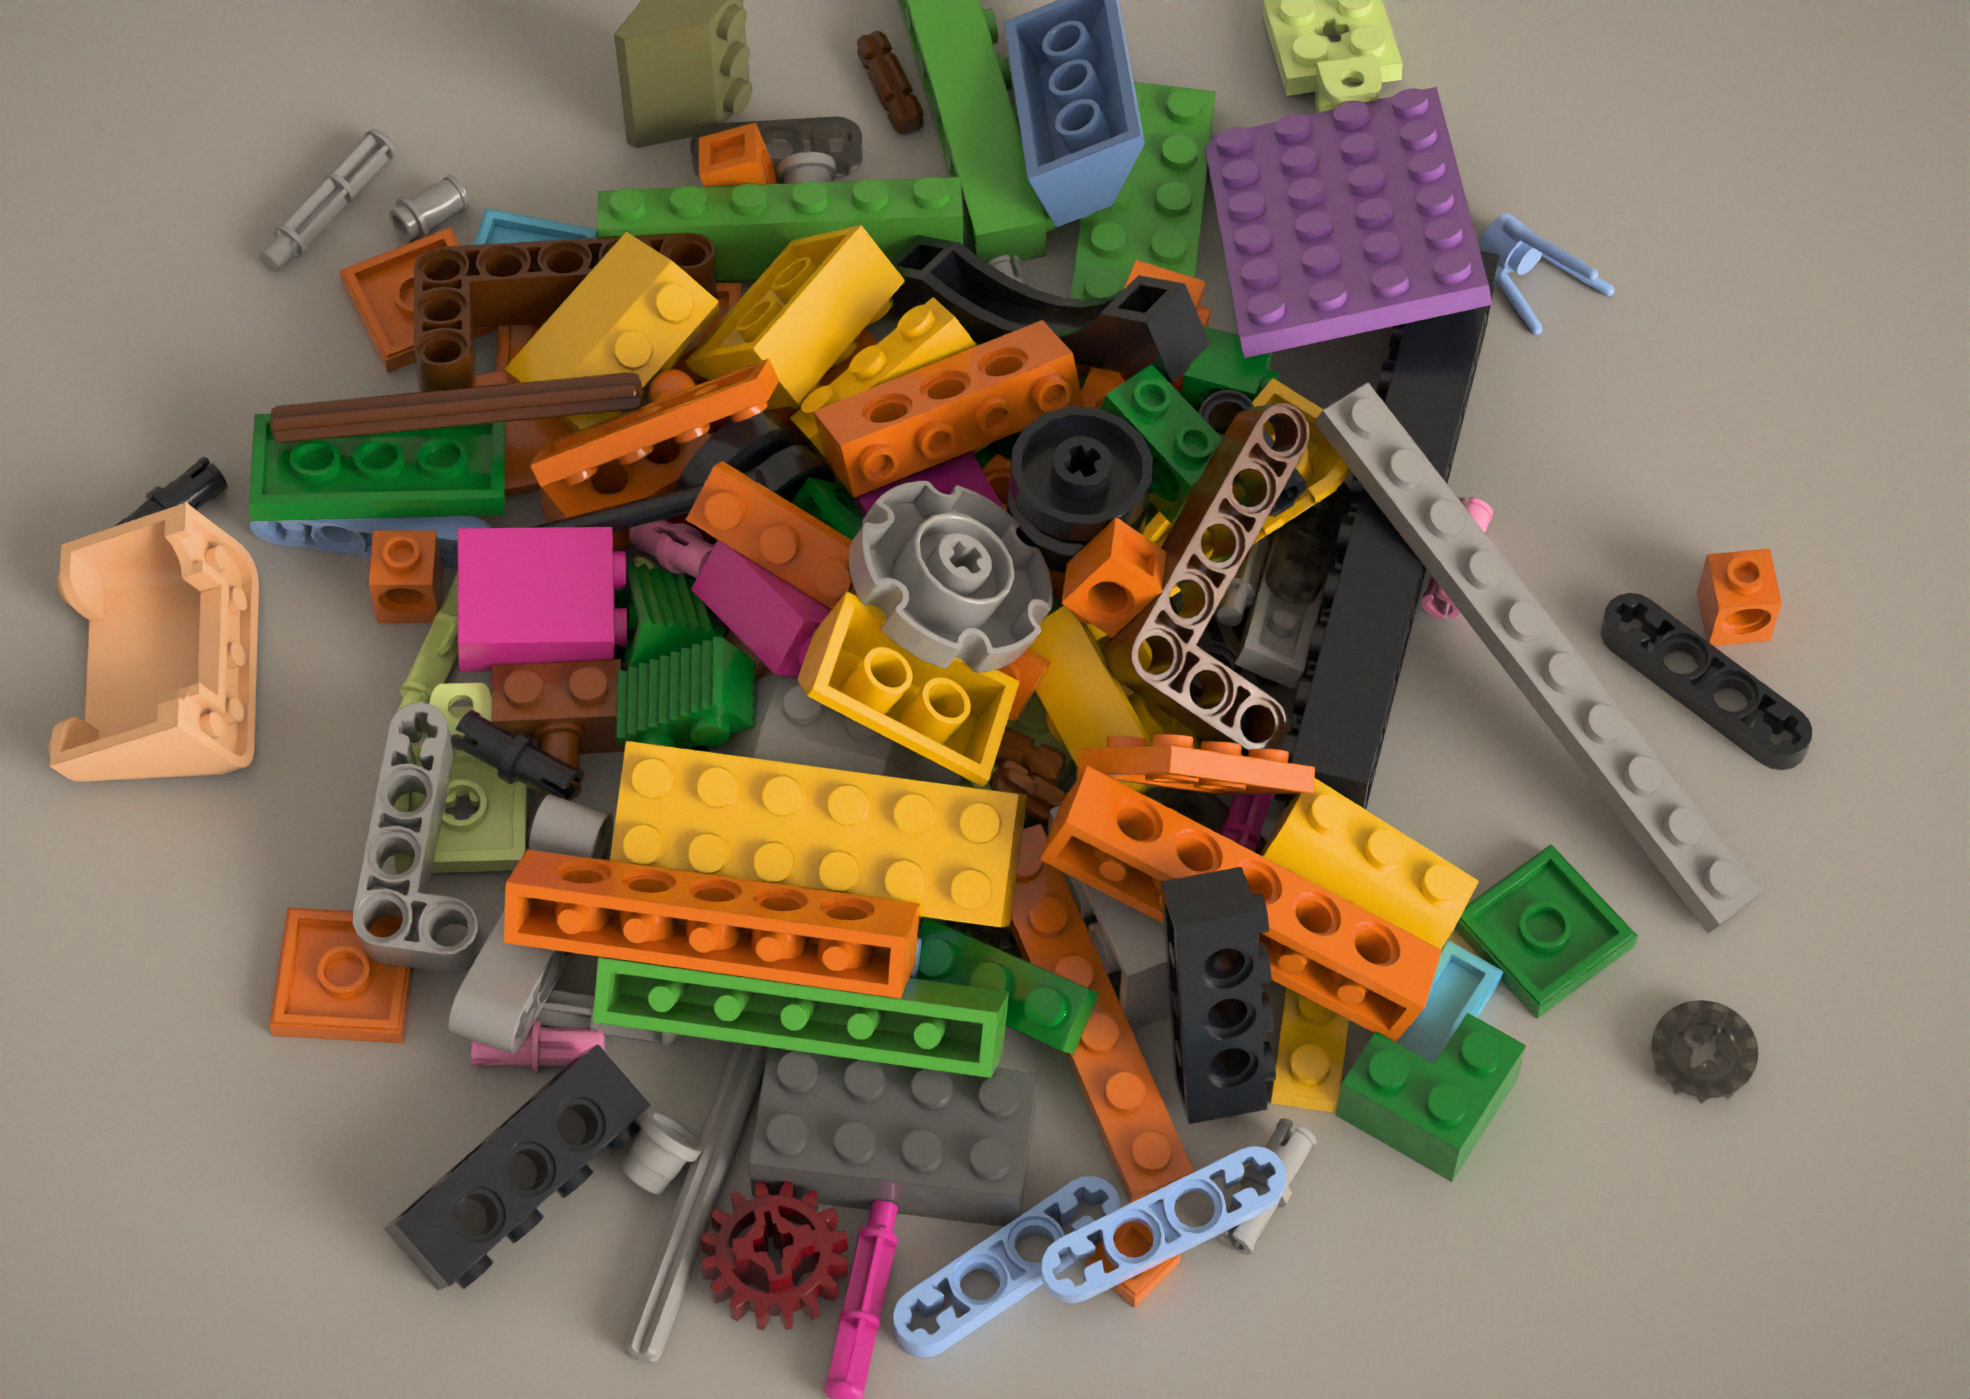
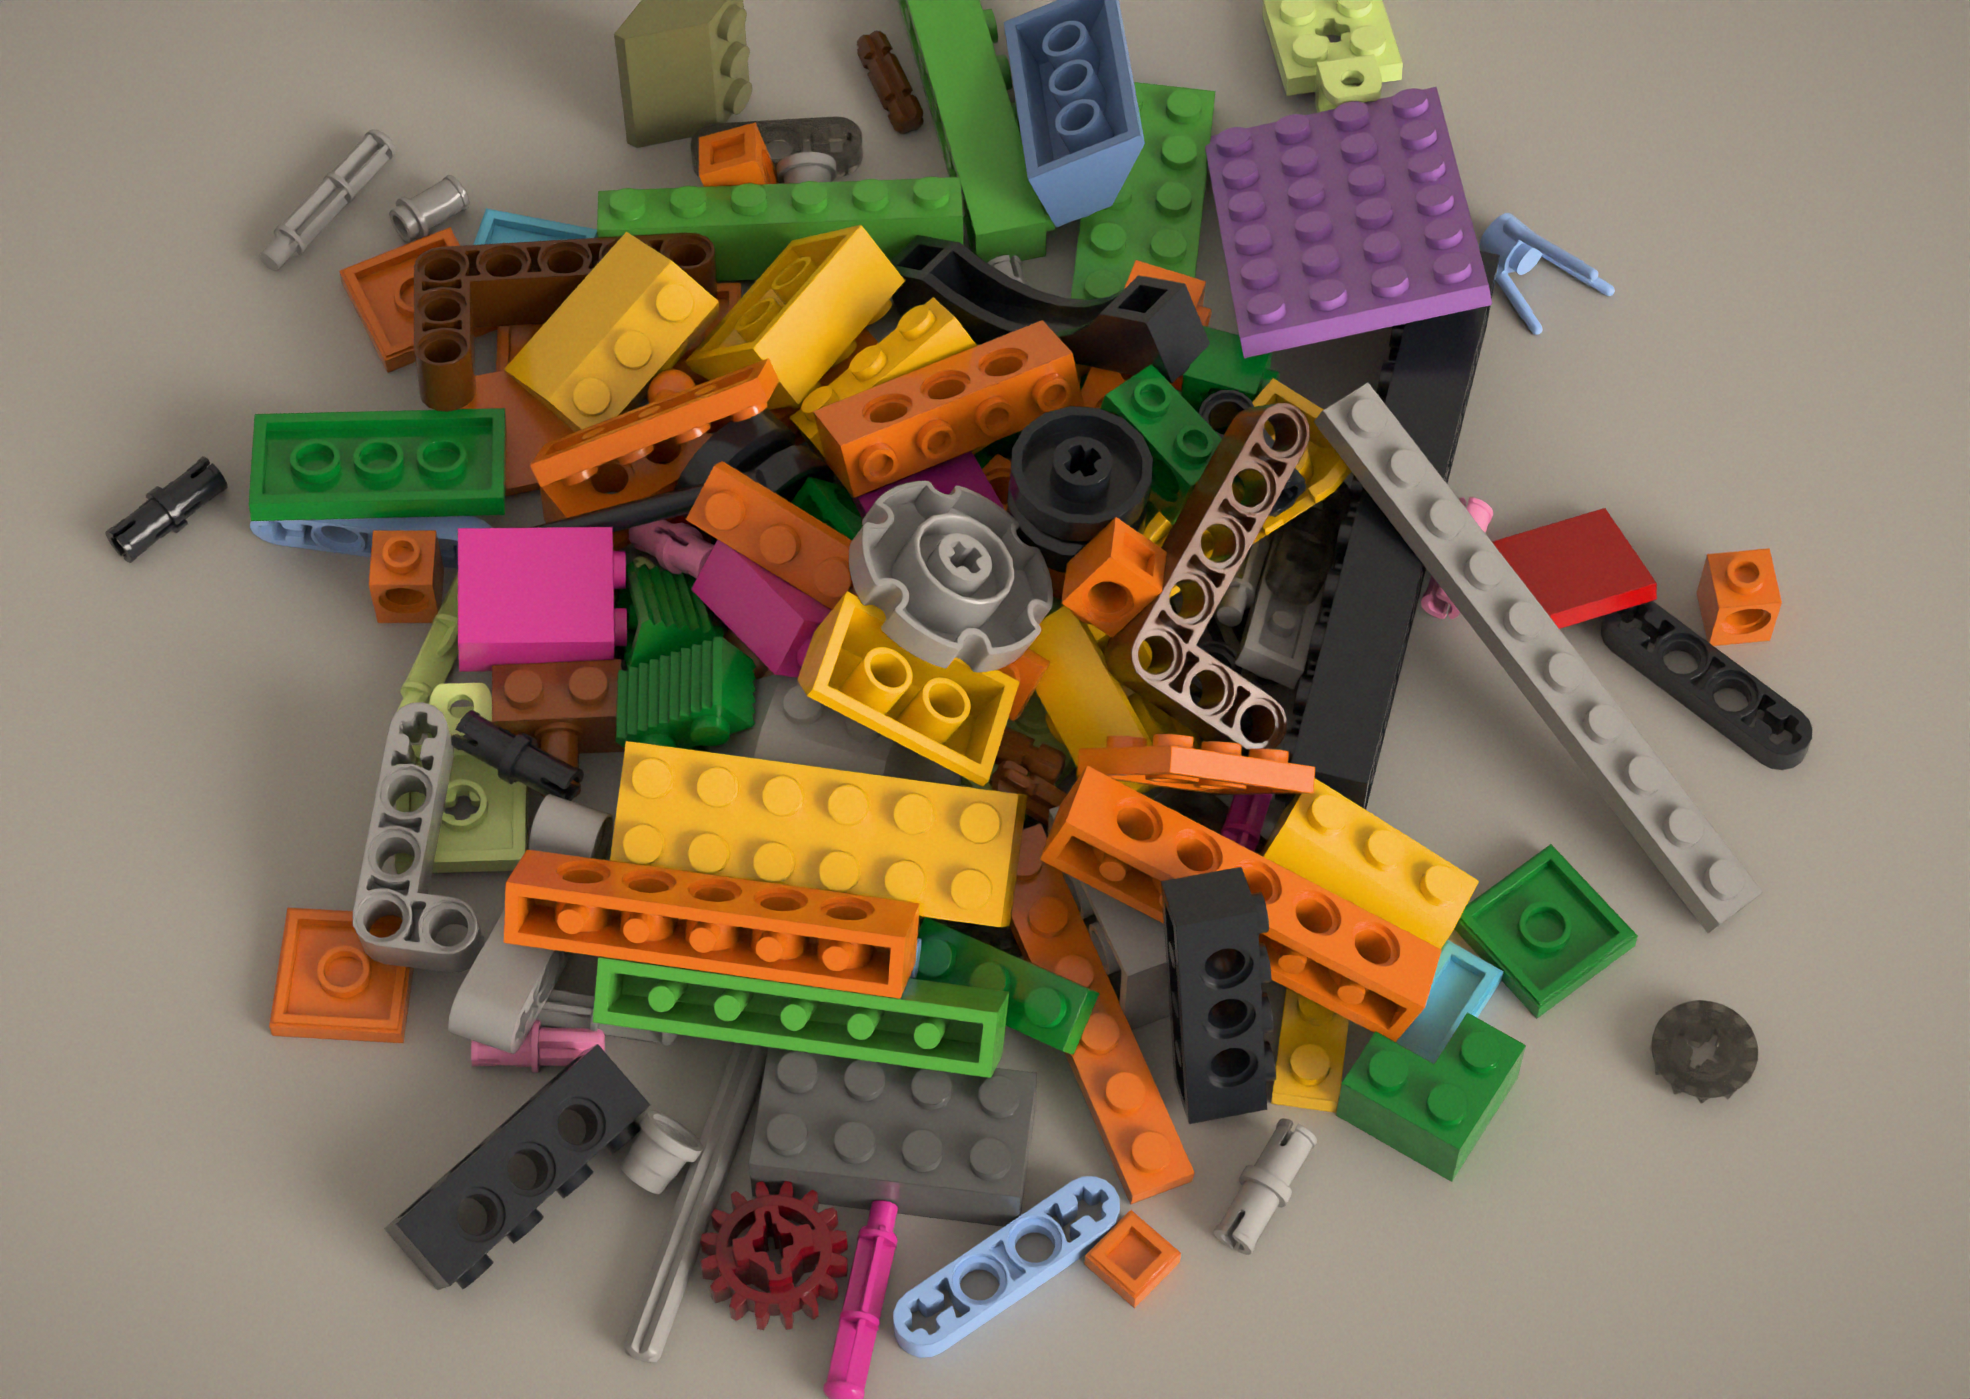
(165, 653): light nougat windscreen -> none
(456, 407): reddish brown axle -> none
(1168, 1233): light blue beam -> none
(1579, 568): none -> red tile

